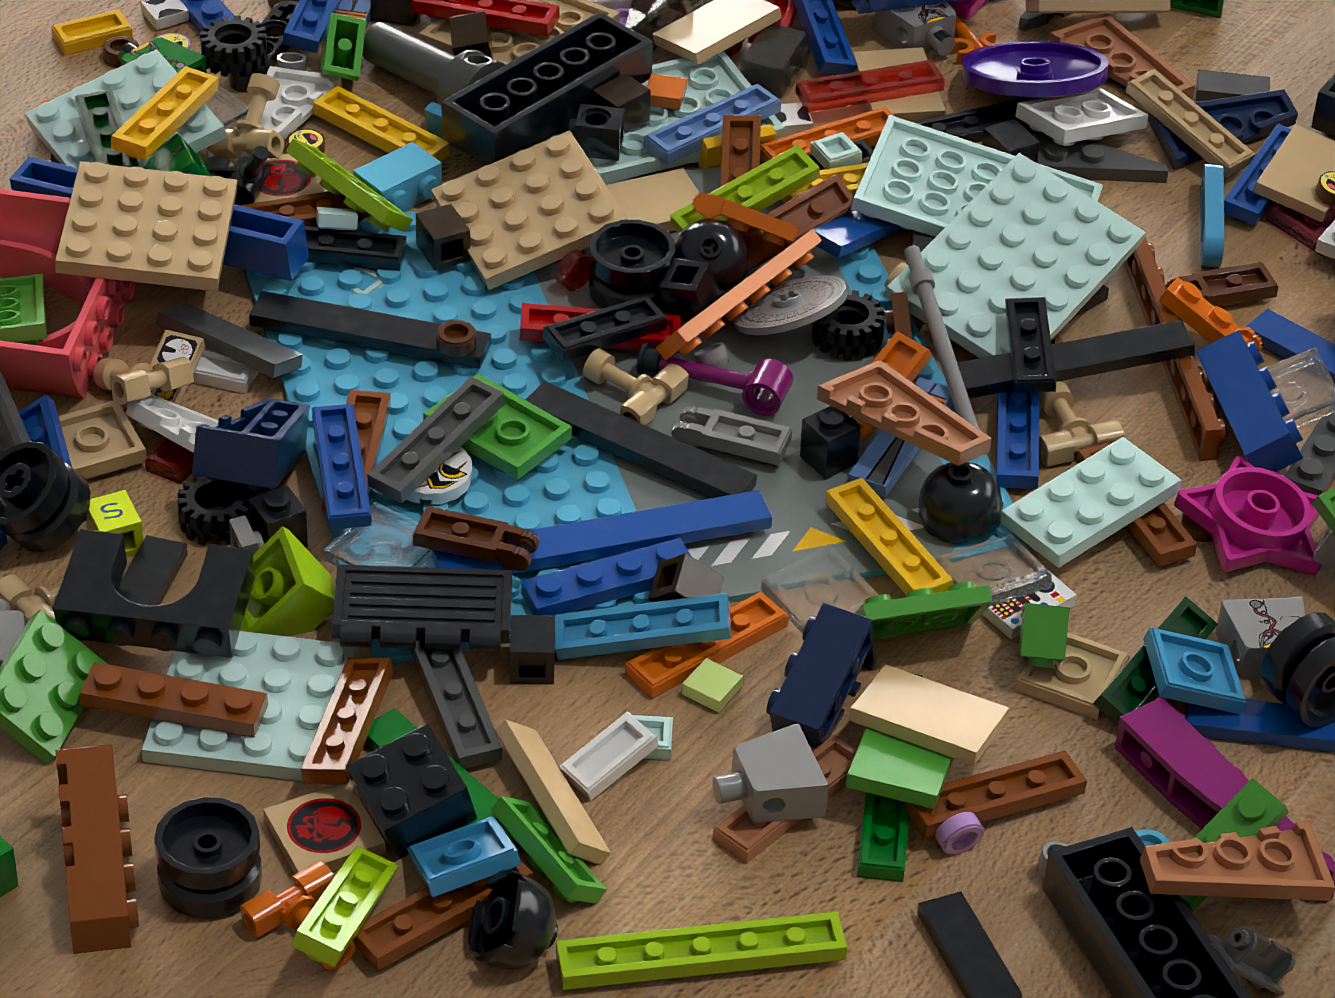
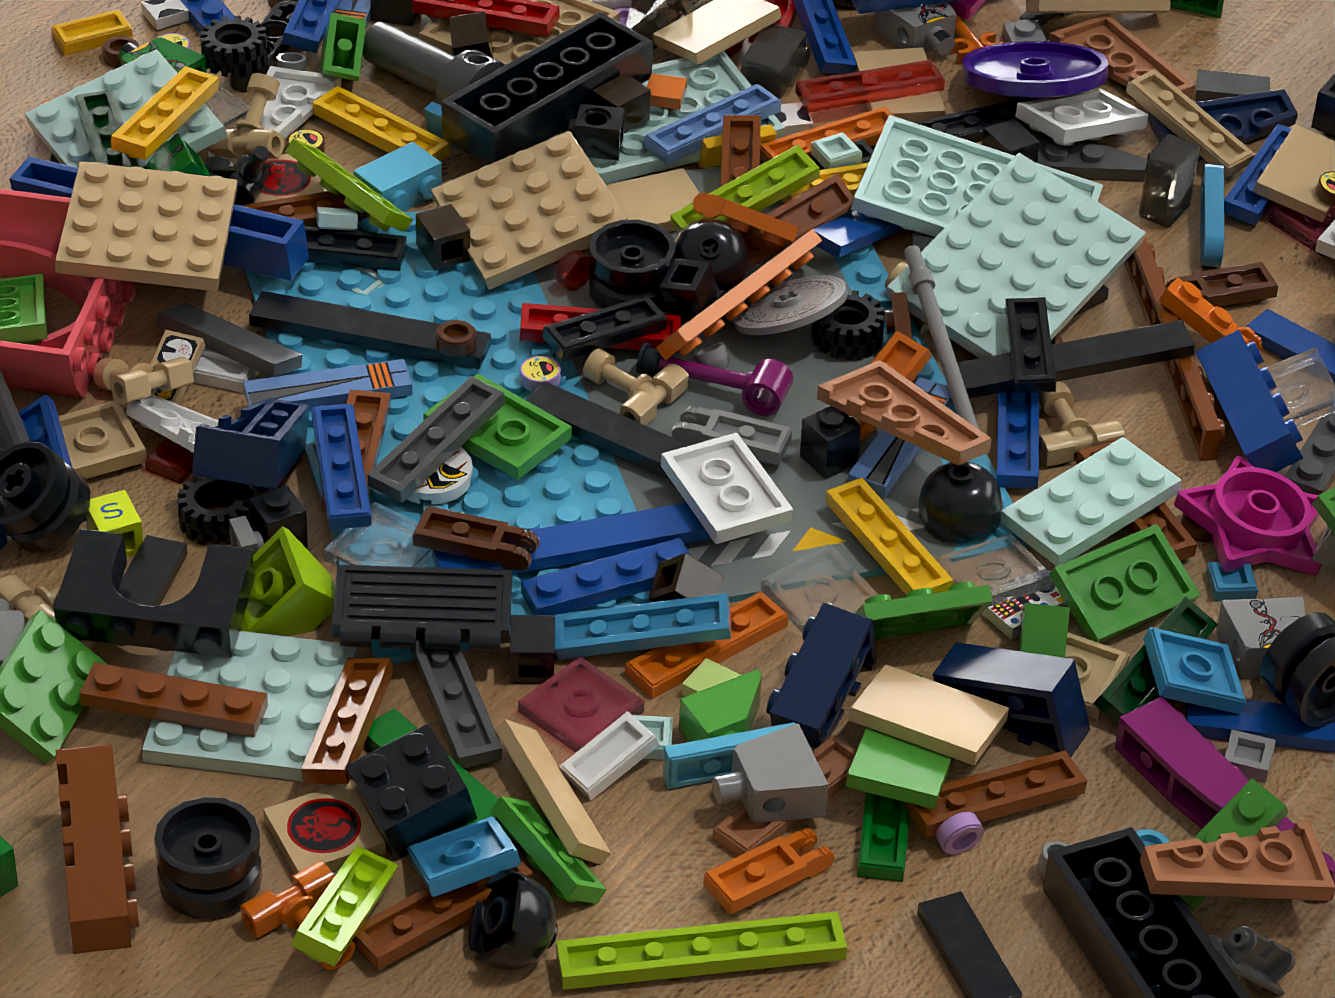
(332, 385): none -> medium blue tile
(539, 369): none -> tile
(578, 704): none -> clear pink tile
(706, 758): none -> medium azure tile
(721, 708): none -> bright green slope
(726, 488): none -> white plate
(767, 870): none -> orange hinge
(1022, 31): none -> light grey plate
(1037, 689): none -> dark blue wedge
(1124, 584): none -> bright green plate
(1168, 180): none -> clear smoke brick
(1231, 584): none -> dark azure tile
(1250, 754): none -> light grey plate

